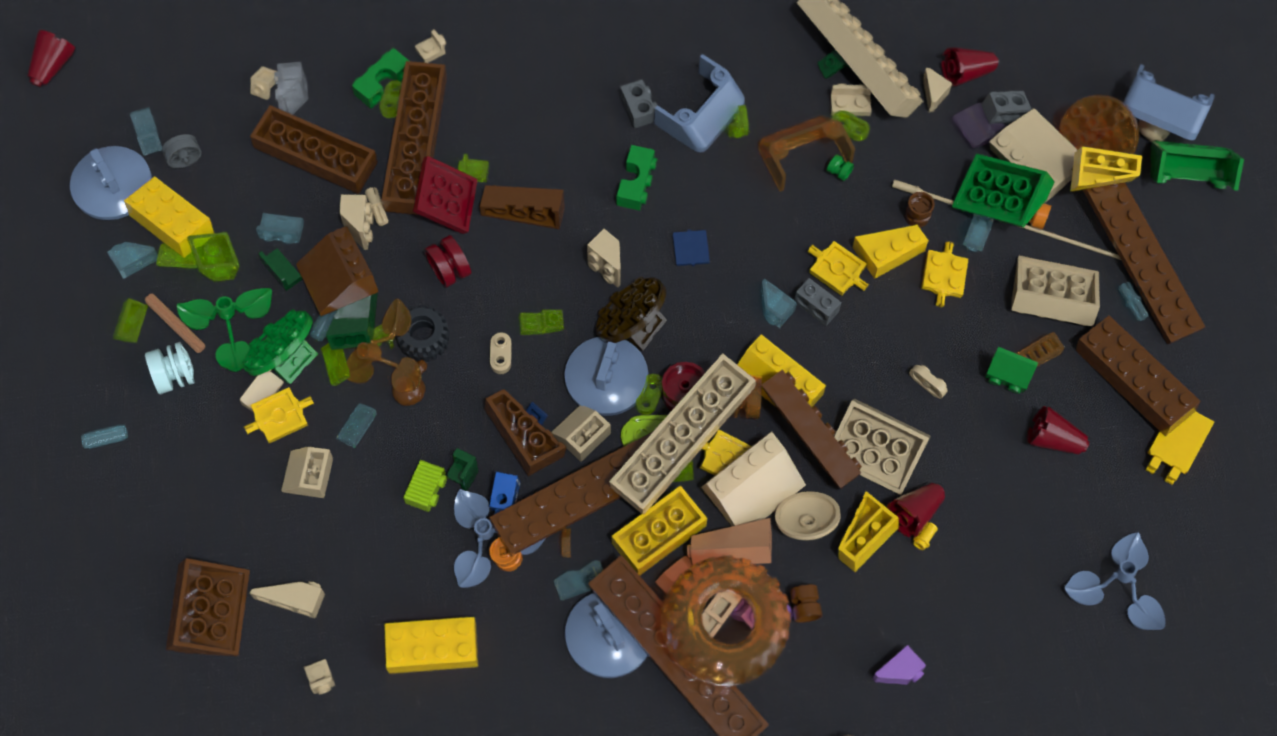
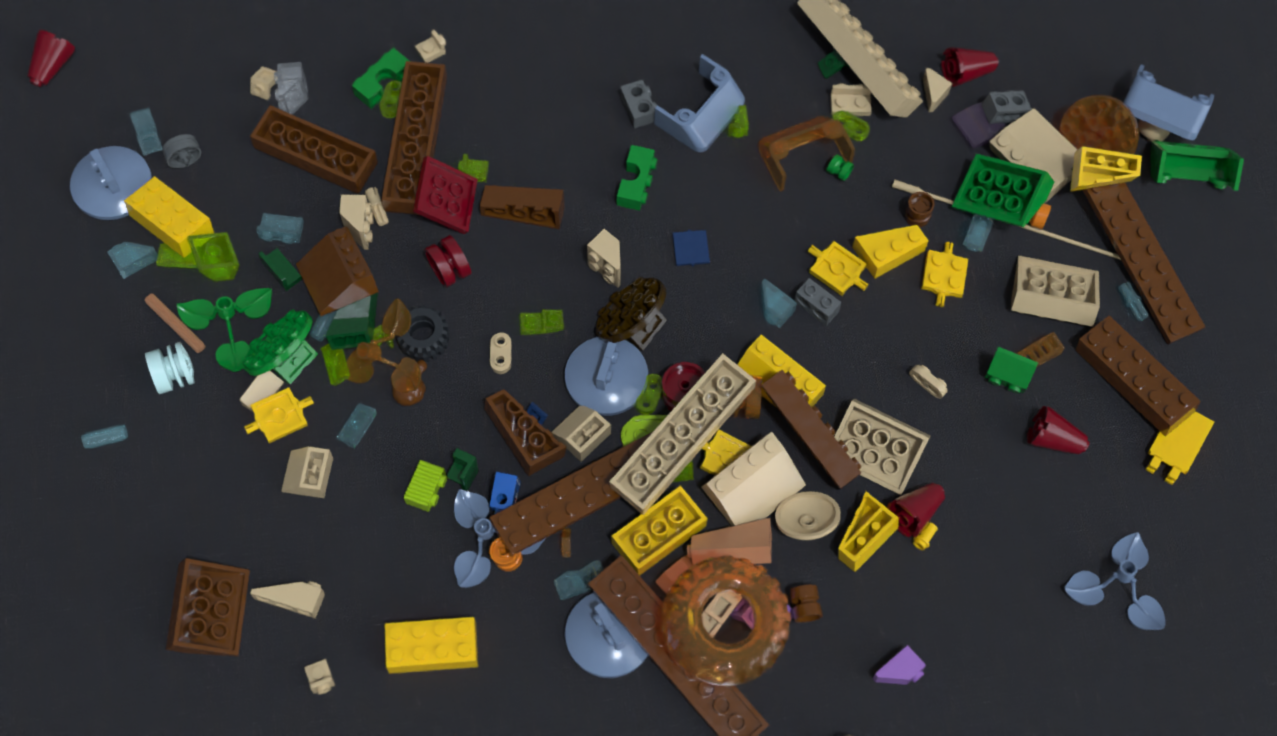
(130, 321): clear neon green slope -> none

